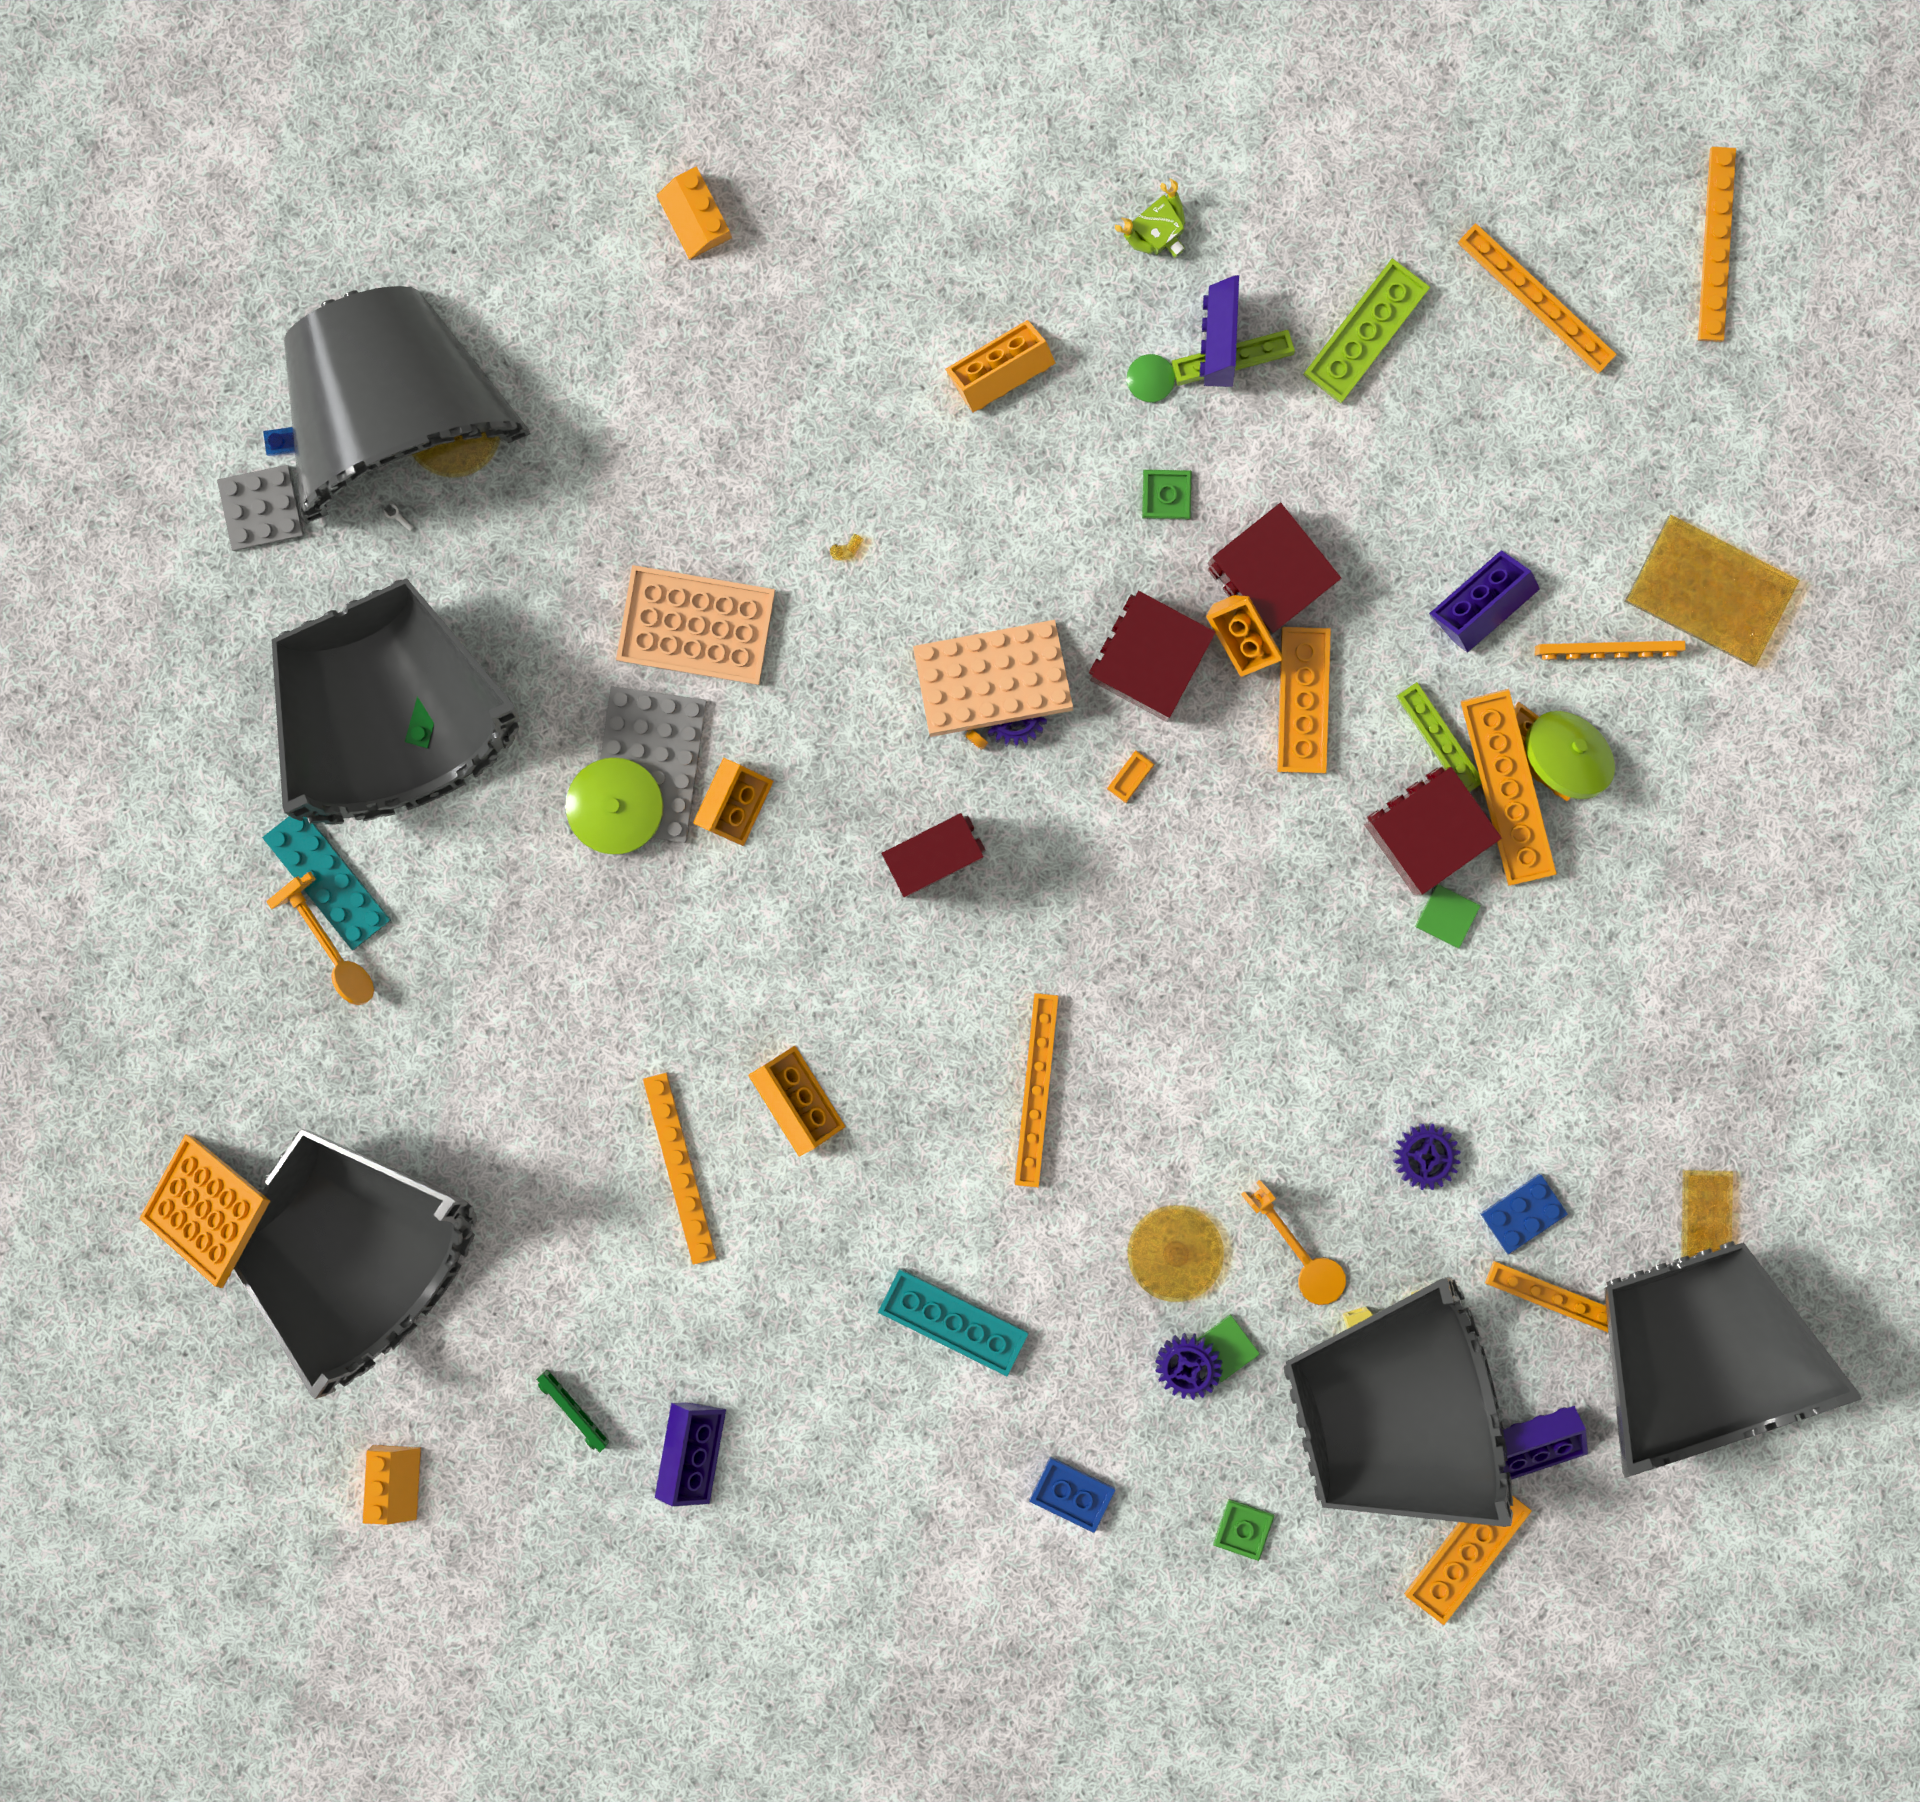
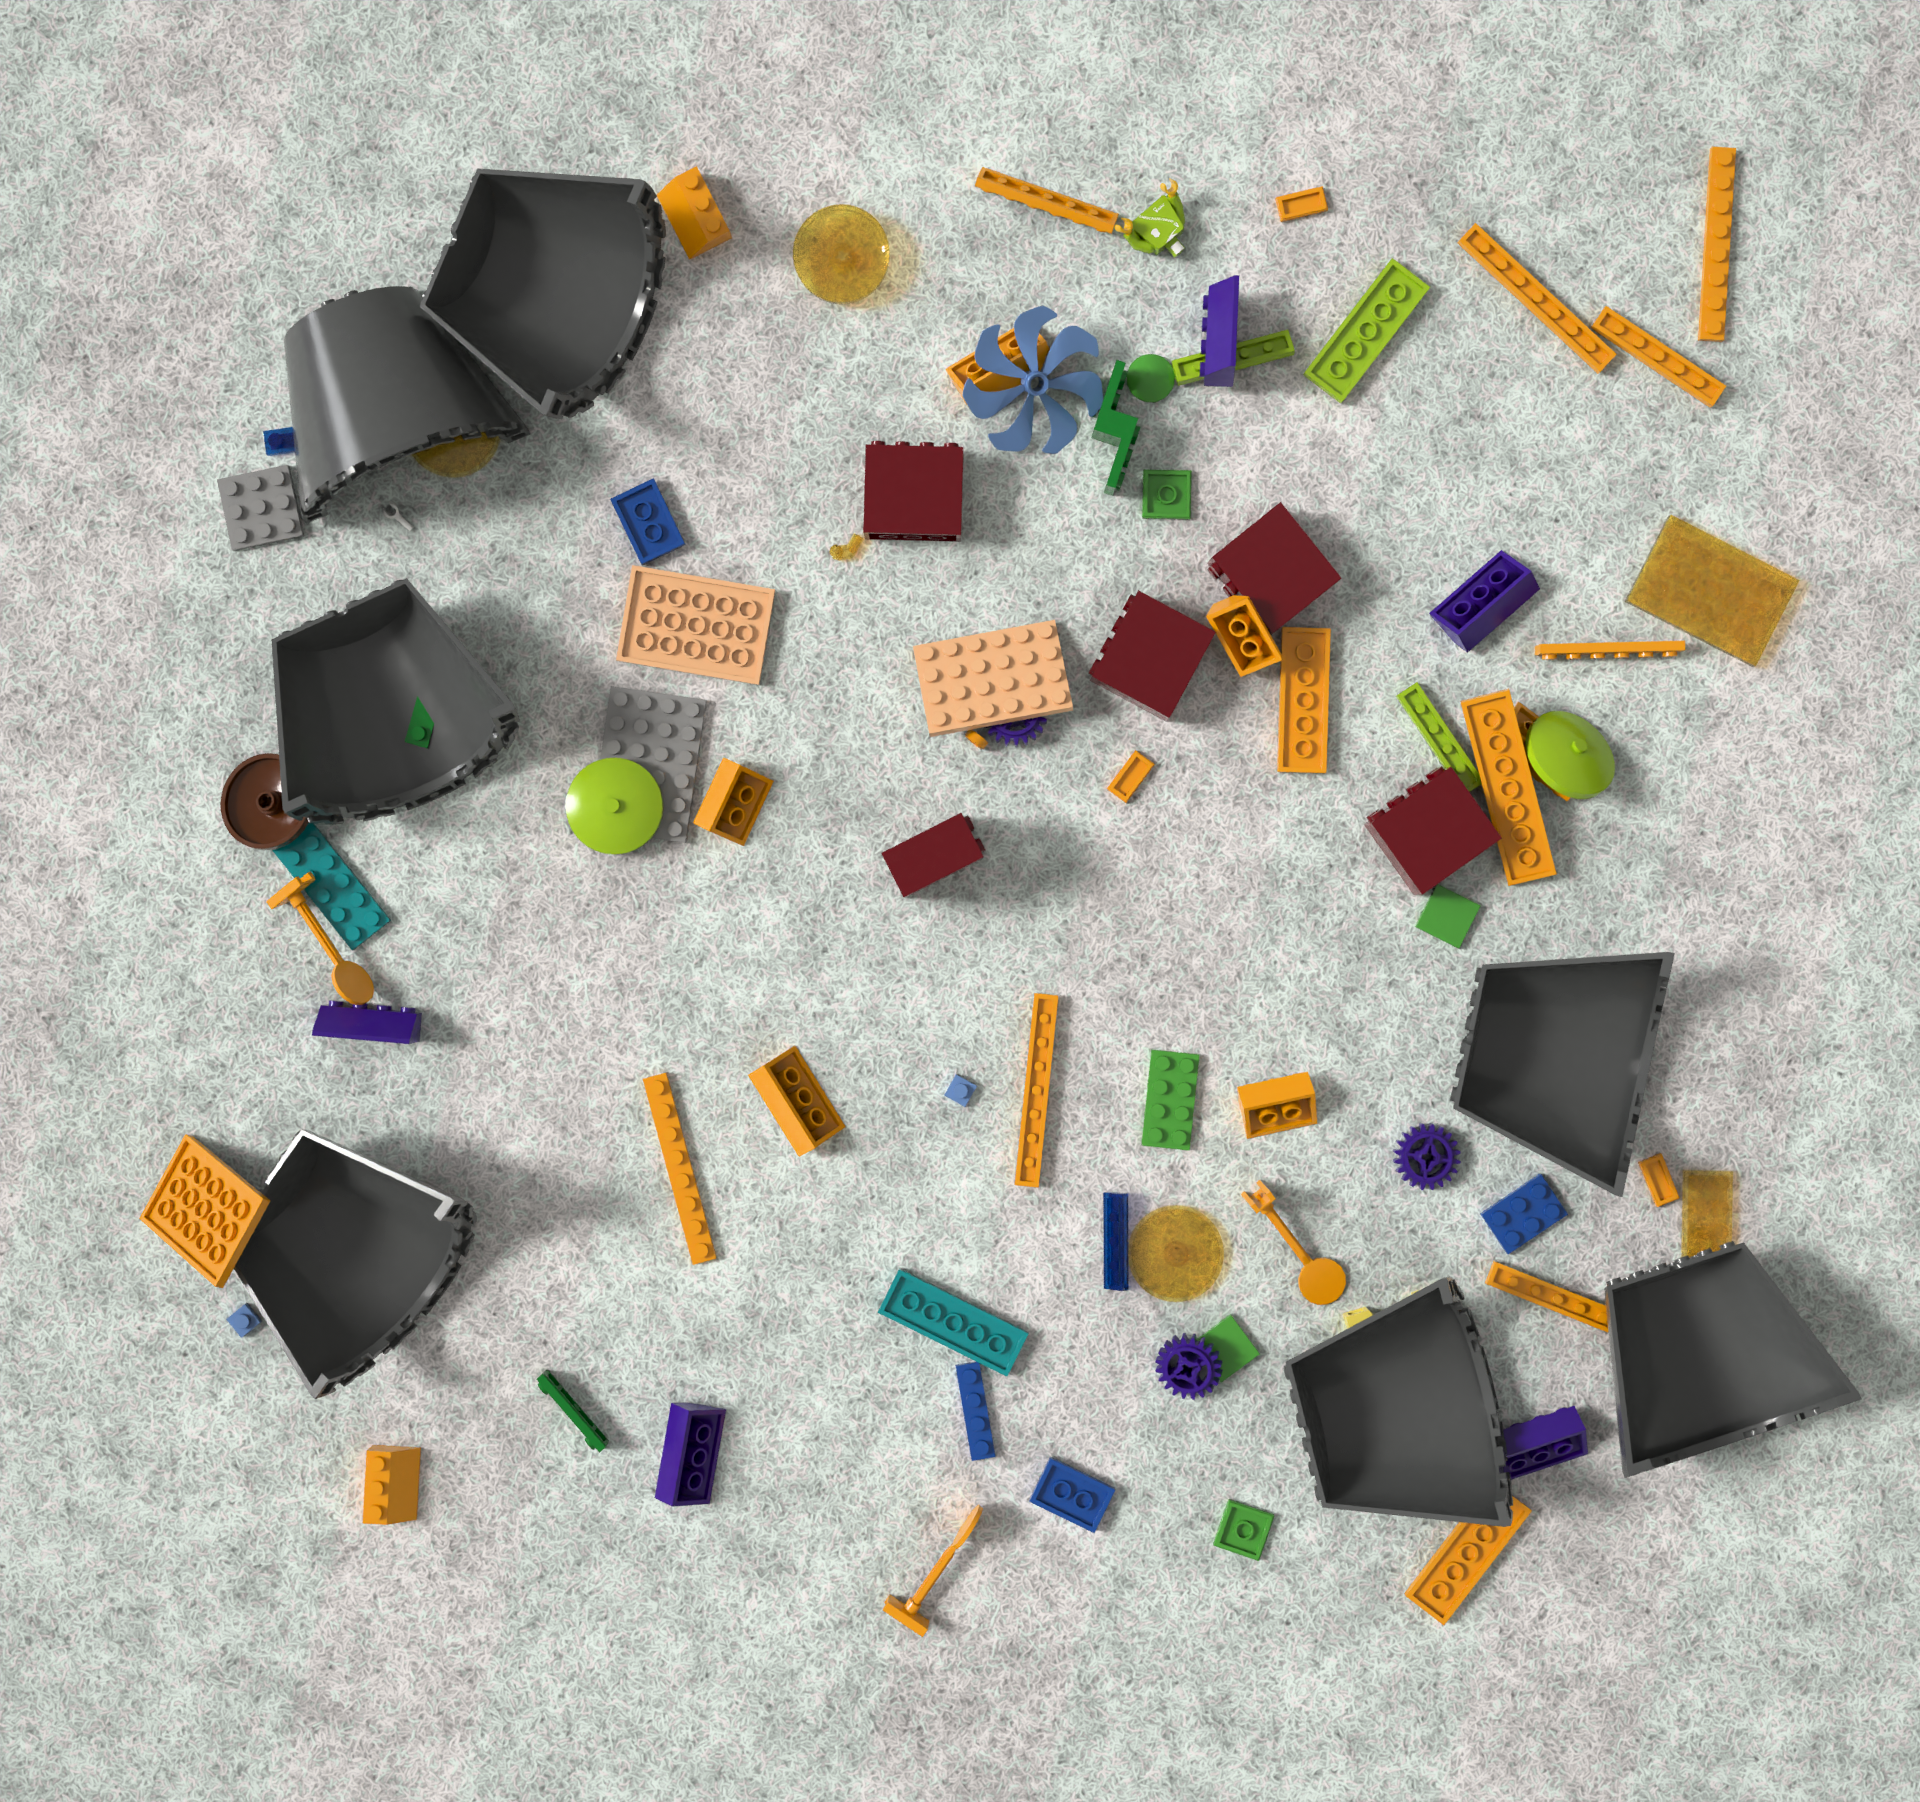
(244, 1320): none -> medium blue plate
(254, 806): none -> reddish brown dish
(368, 1023): none -> dark purple slope
(551, 281): none -> dark grey cone
(647, 521): none -> blue plate
(841, 254): none -> clear yellow dish
(908, 1612): none -> light orange piece
(913, 491): none -> dark red brick
(960, 1090): none -> medium blue plate
(975, 1411): none -> blue plate
(1050, 201): none -> light orange plate
(1083, 383): none -> medium blue piece
(1115, 1241): none -> clear blue plate
(1116, 428): none -> green bracket
(1170, 1099): none -> bright green plate
(1277, 1105): none -> light orange slope
(1301, 204): none -> light orange tile
(1564, 1056): none -> dark grey cone
(1658, 356): none -> light orange plate
(1658, 1180): none -> light orange tile

